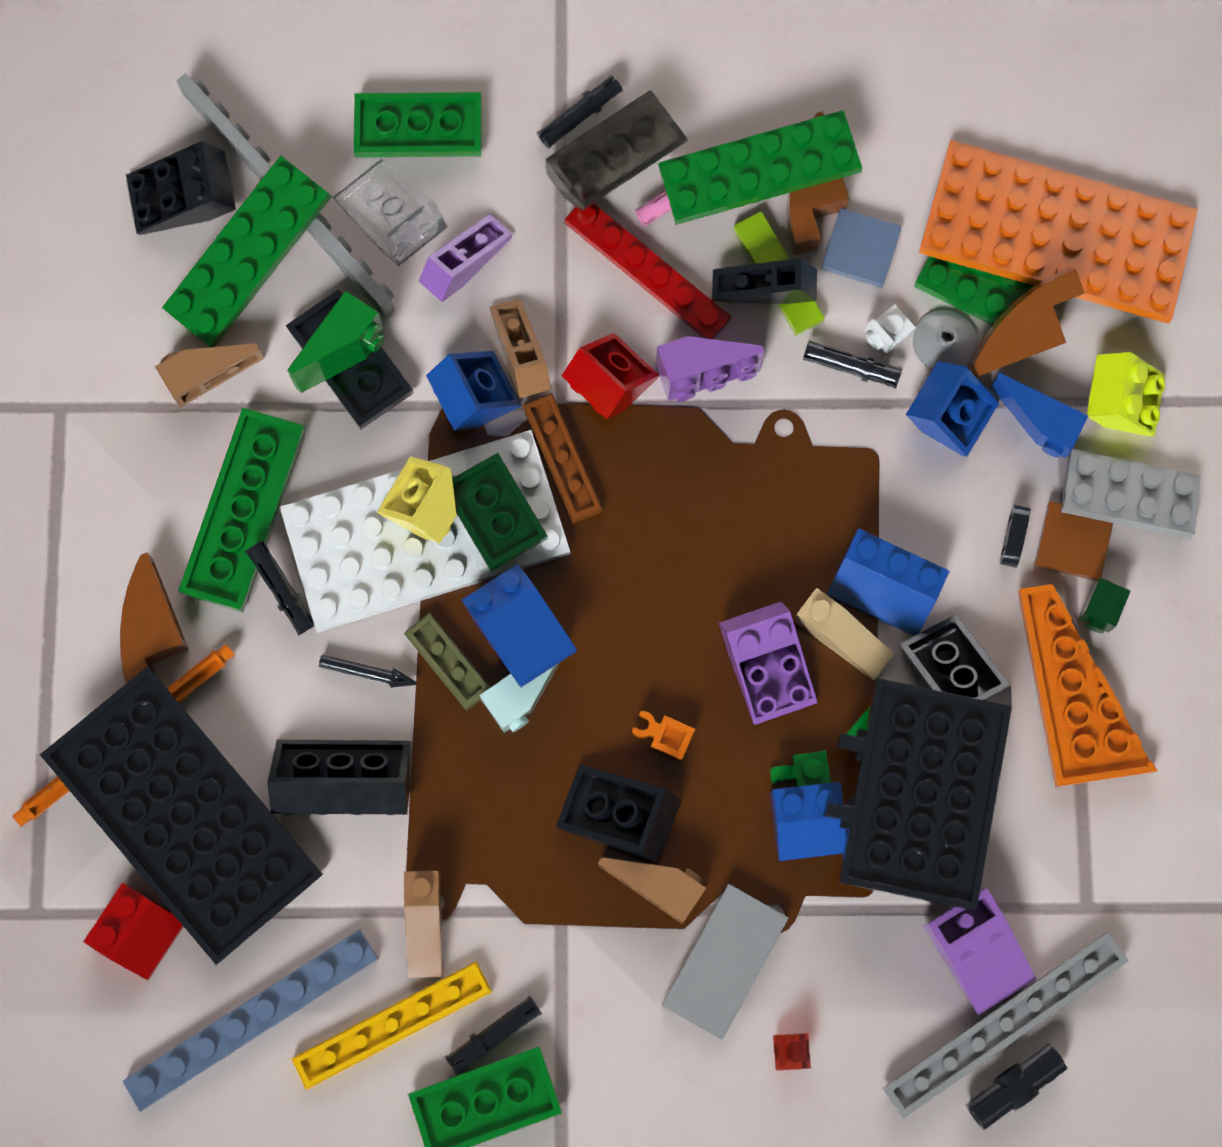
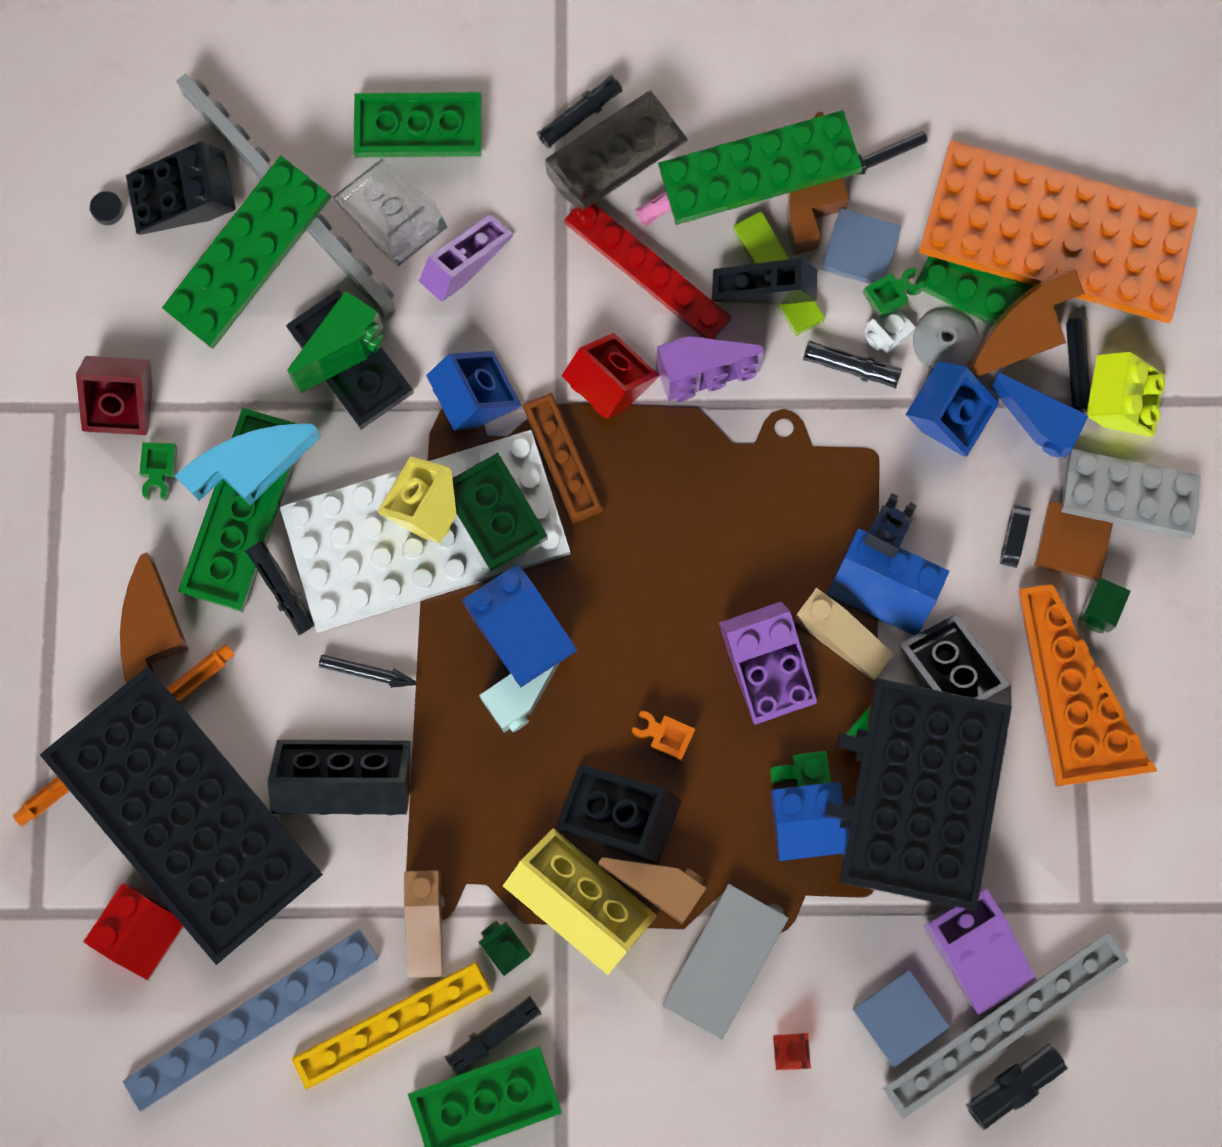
(106, 208): none -> black tile
(114, 395): none -> dark red slope
(157, 463): none -> green plate
(202, 369): medium nougat slope -> none
(249, 461): none -> medium azure slope
(447, 661): olive tile -> none
(503, 947): none -> dark green bracket
(520, 348): medium nougat slope -> none
(579, 900): none -> light yellow slope
(890, 527): none -> black hinge
(891, 294): none -> green plate
(892, 151): none -> black piece
(901, 1018): none -> sand blue tile
(1078, 363): none -> black axle

